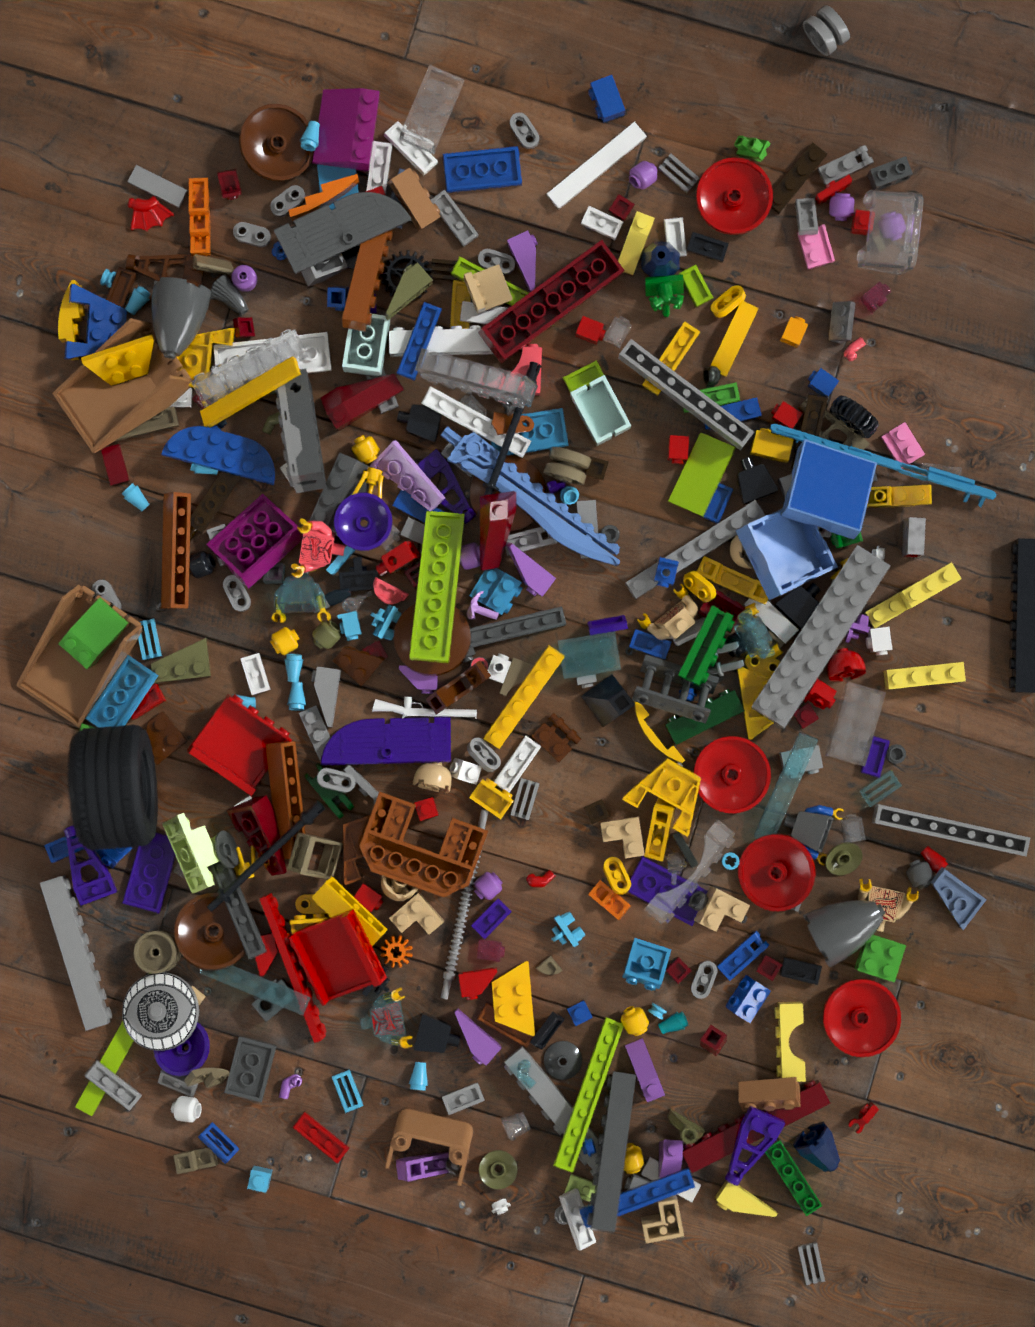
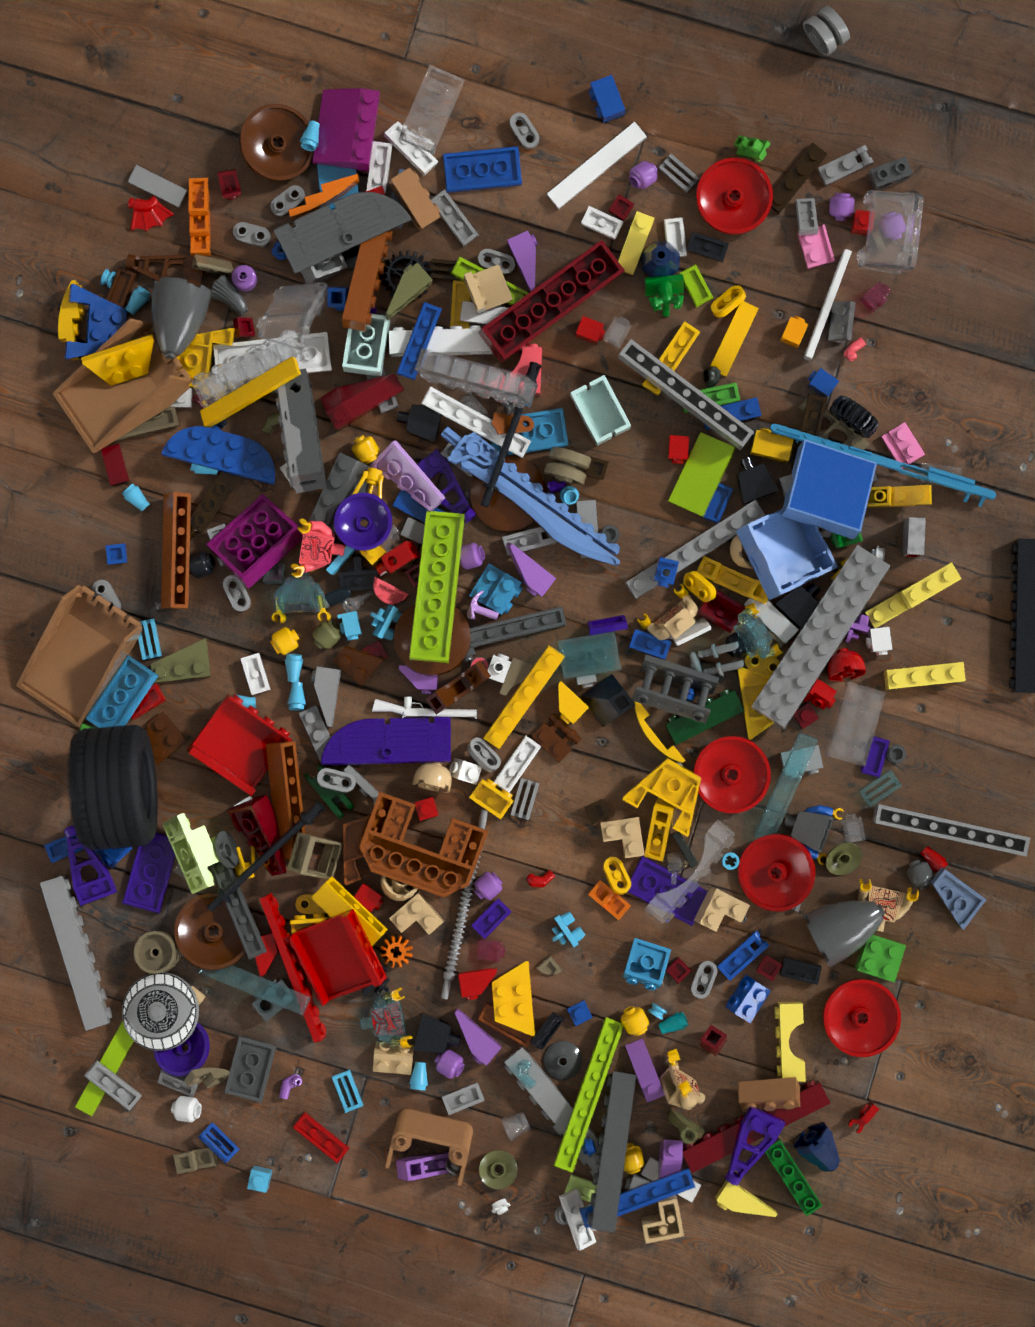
(93, 634): bright green slope -> none
(116, 554): none -> blue plate
(292, 313): none -> clear windscreen
(374, 555): none -> yellow brick
(392, 1058): none -> tan bracket
(449, 1064): none -> medium lavender head
(496, 520): dark red wedge -> none
(570, 705): none -> yellow slope
(583, 376): lime tile -> none
(679, 1087): none -> tan torso
(698, 900): dark grey tile -> none
(706, 645): green brick -> none
(785, 415): red brick -> none
(814, 1279): light grey tile -> none
(827, 305): none -> white tile
(832, 188): red plate -> none

